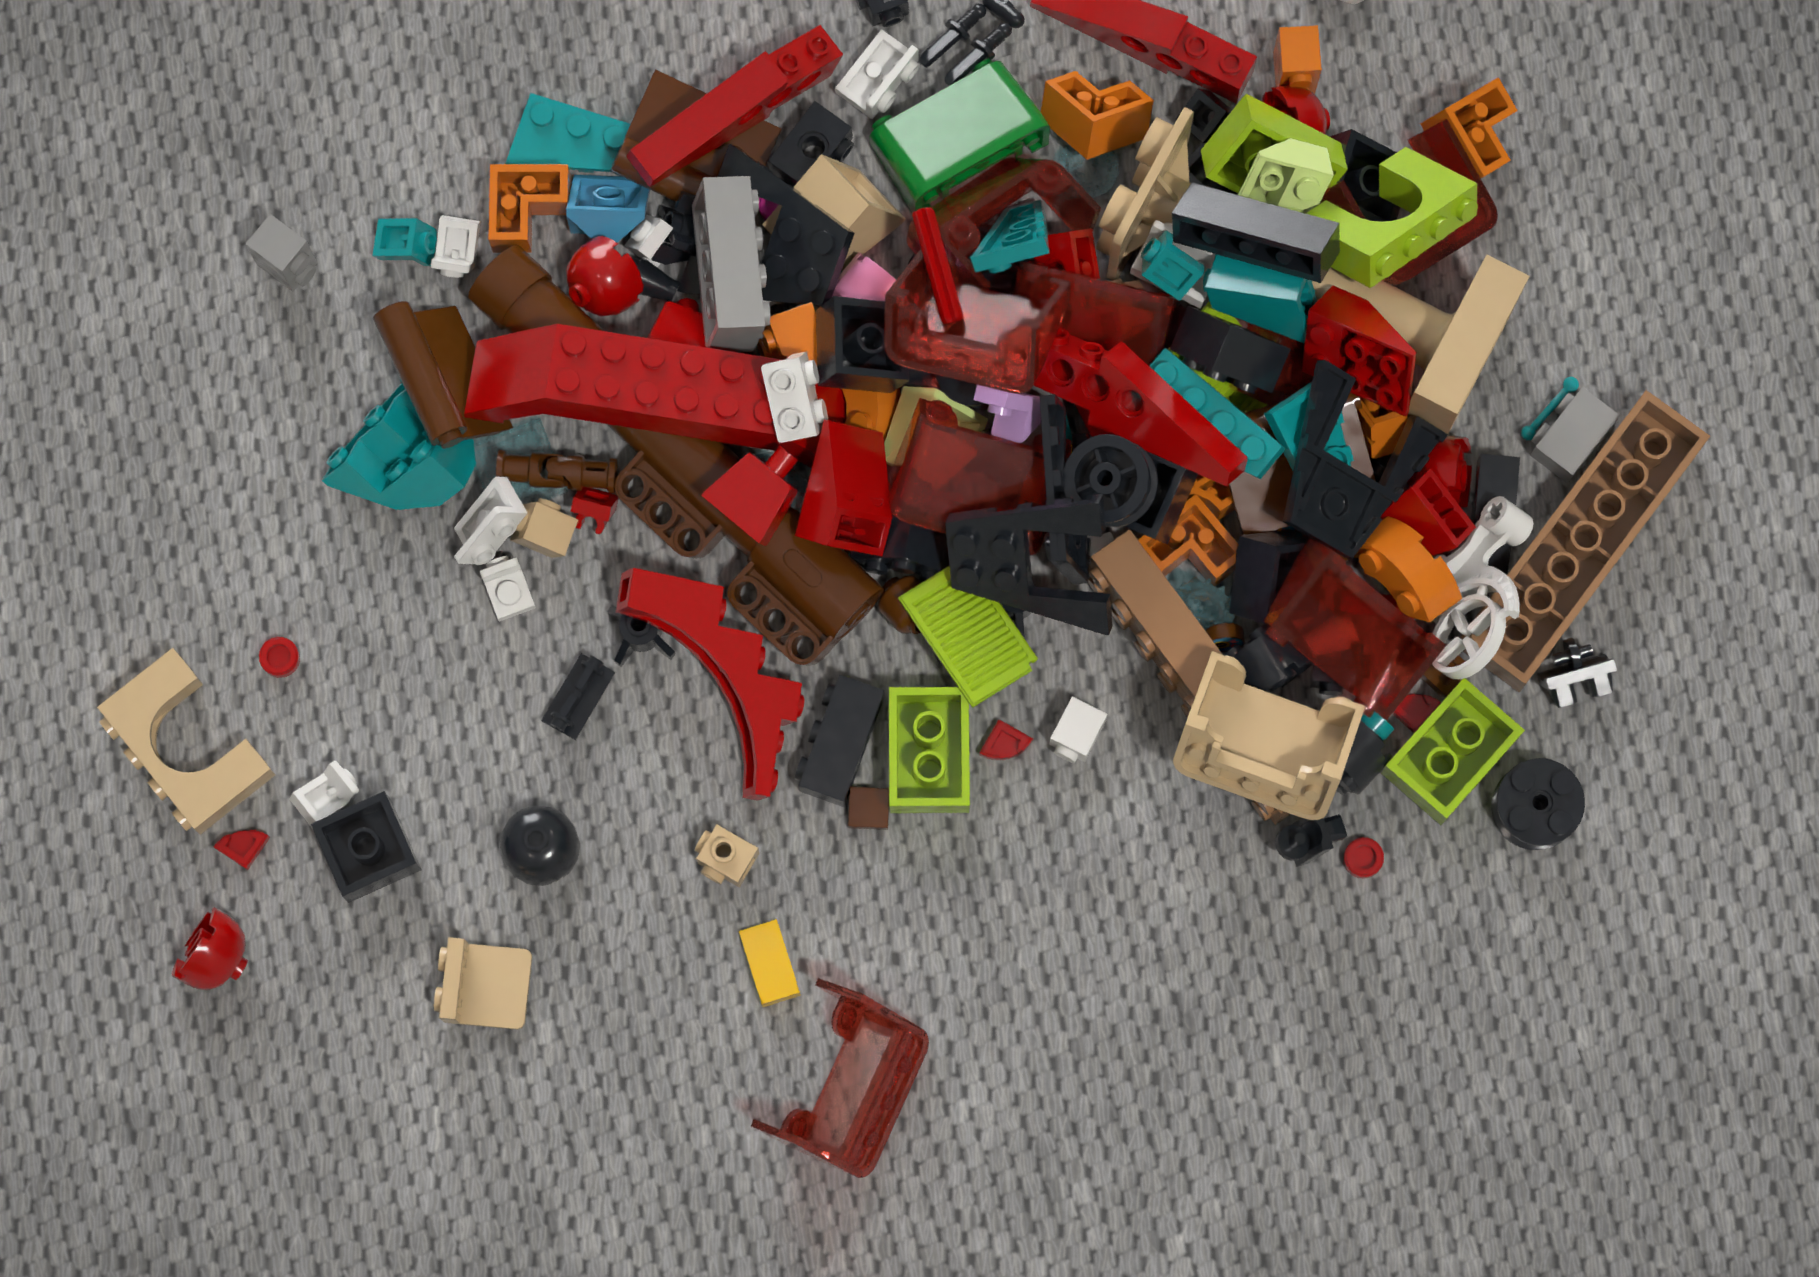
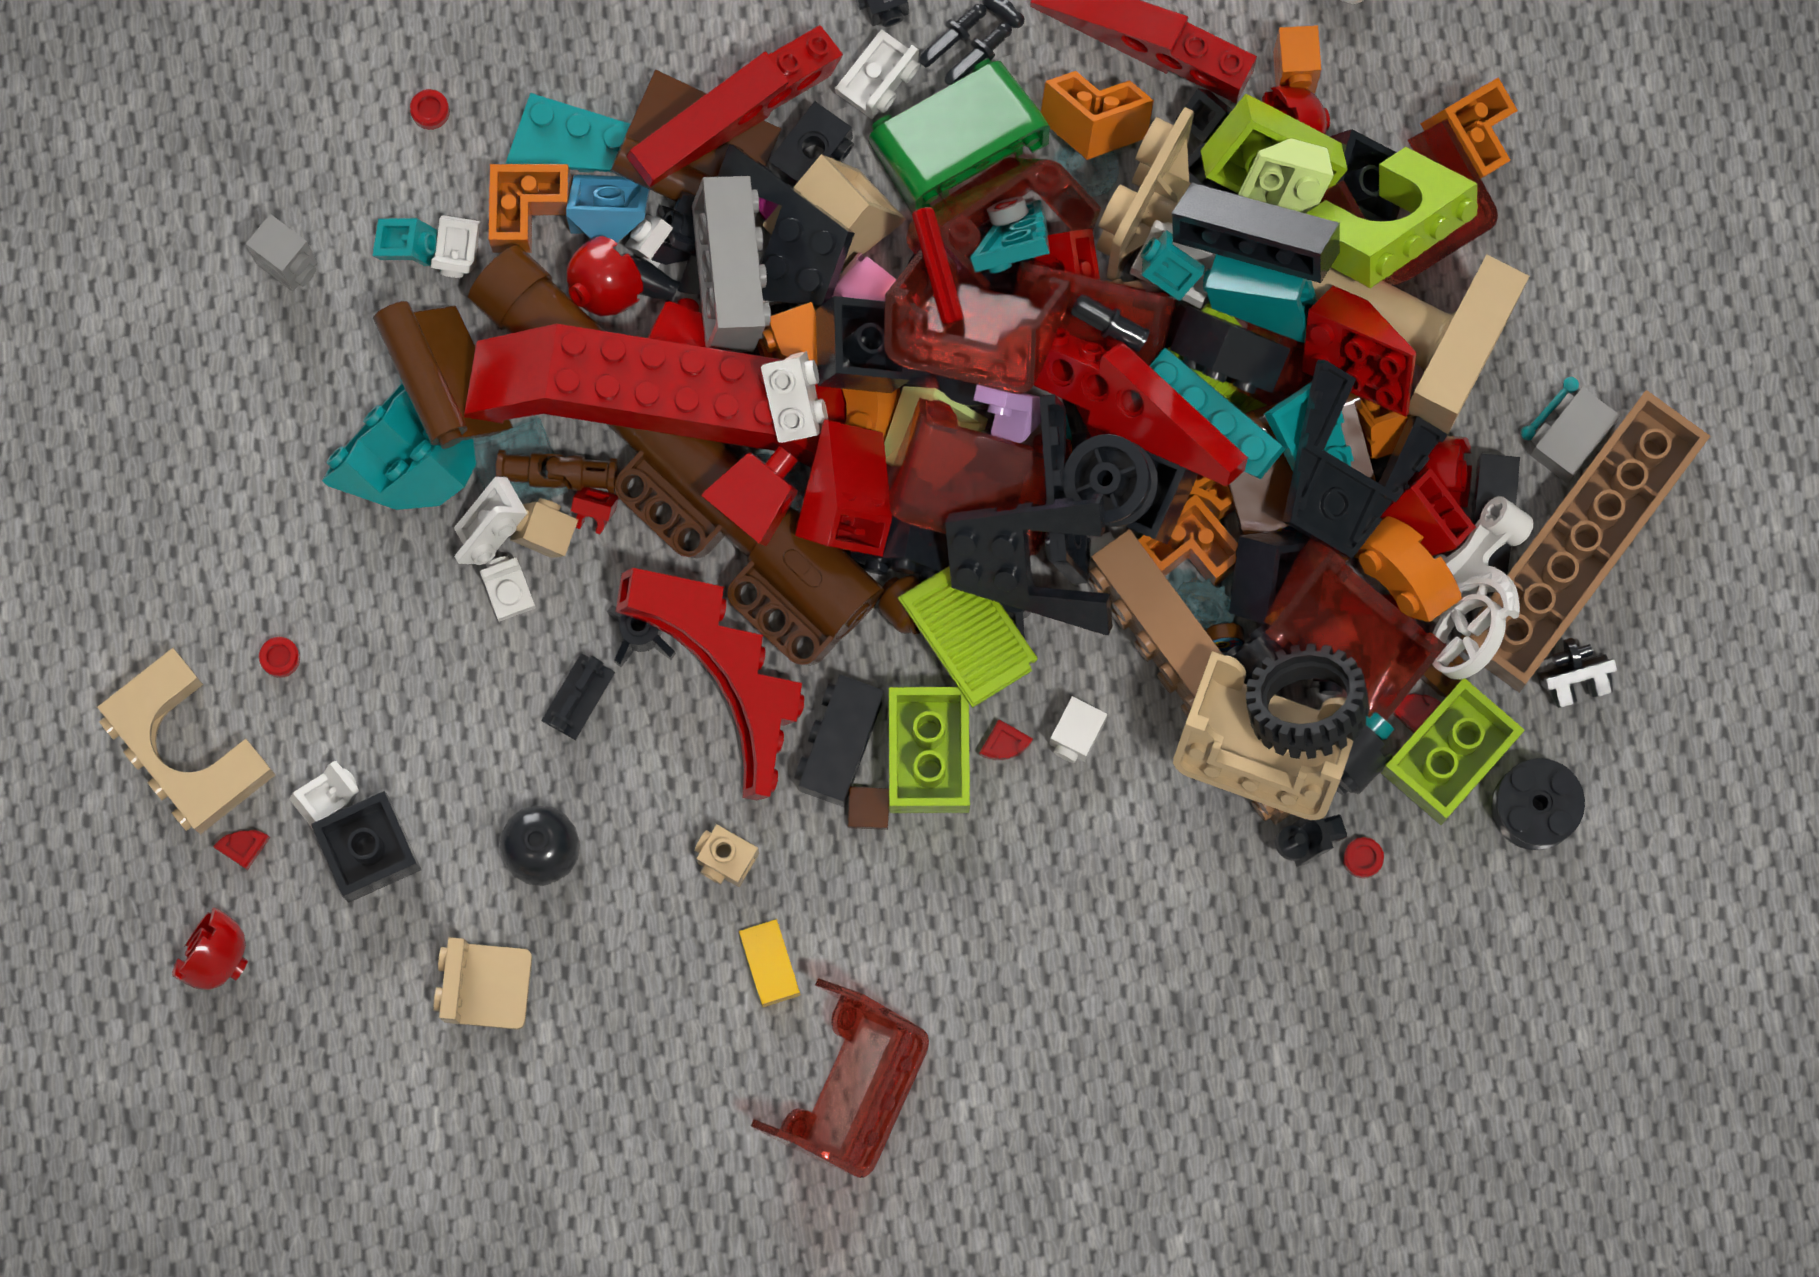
(429, 109): none -> red tile
(1007, 211): none -> light grey tile
(1110, 322): none -> black axle
(1302, 666): none -> black tyre

